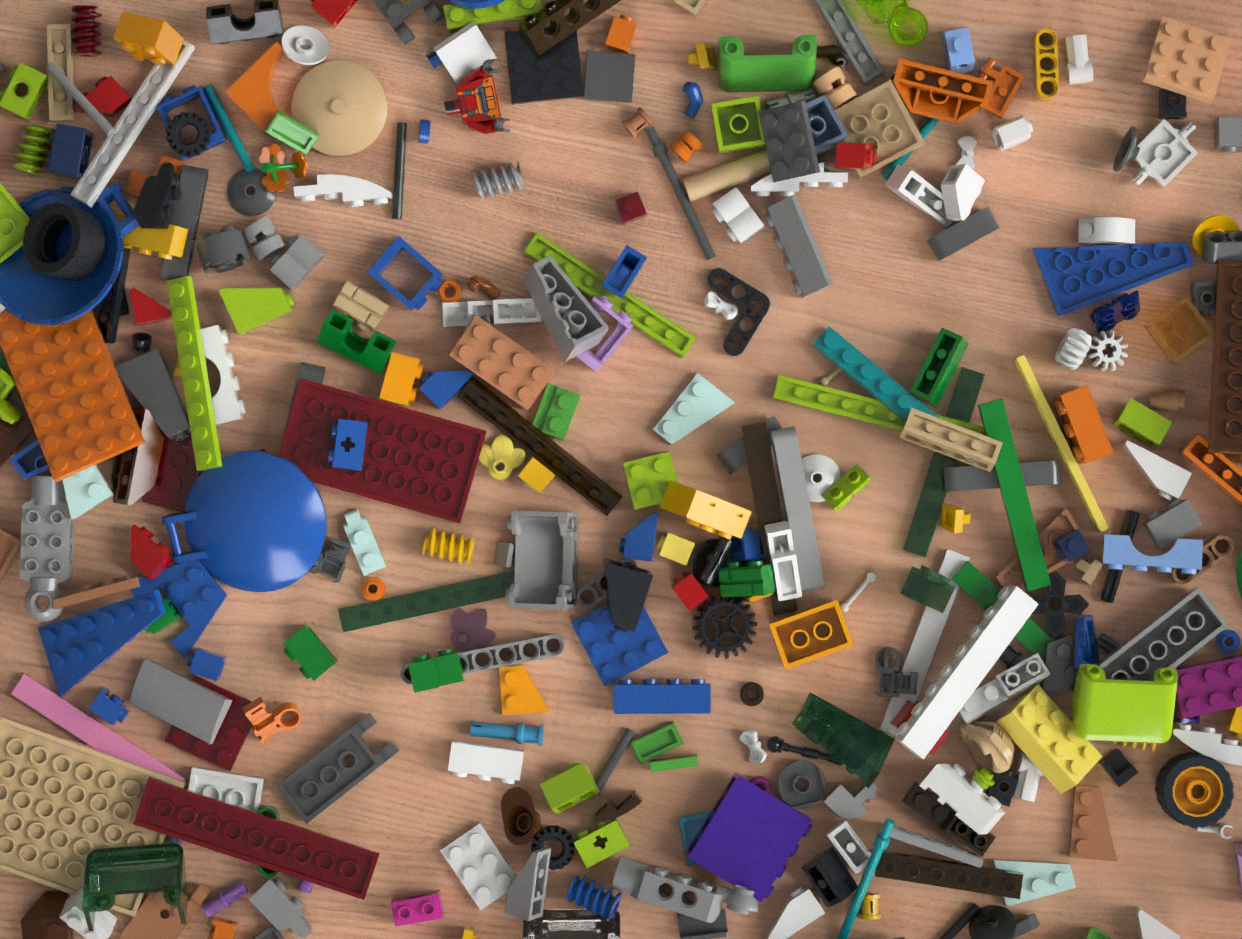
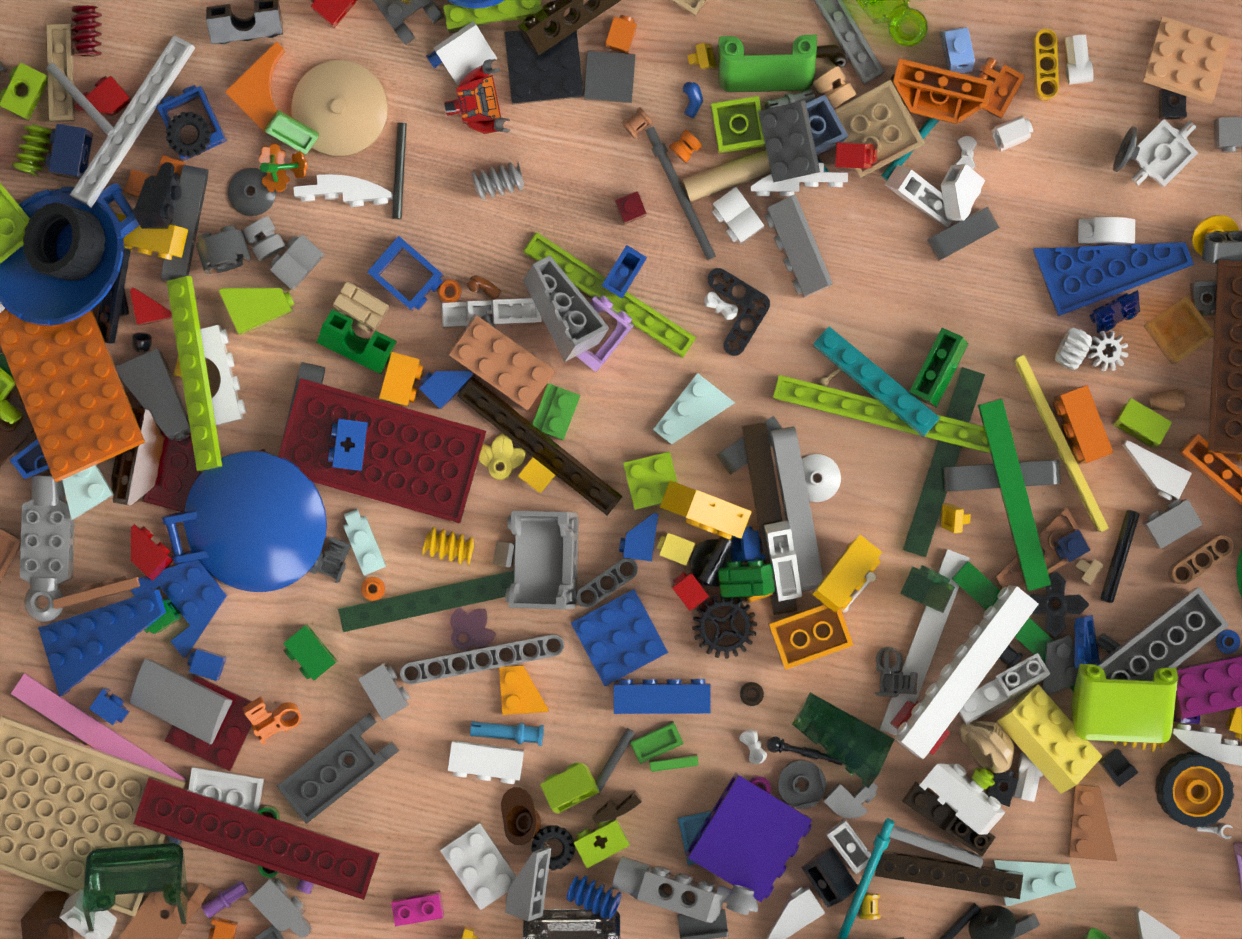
(148, 39): light orange brick -> none
(229, 128): teal bar -> none
(305, 45): white dish -> none
(384, 690): none -> light grey brick
(424, 131): blue tile -> none
(435, 671): green brick -> none
(625, 592): black slope -> none
(843, 488): lime hinge -> none
(848, 573): none -> yellow wedge
(951, 440): tan fence -> none
(1184, 555): light blue arch -> none

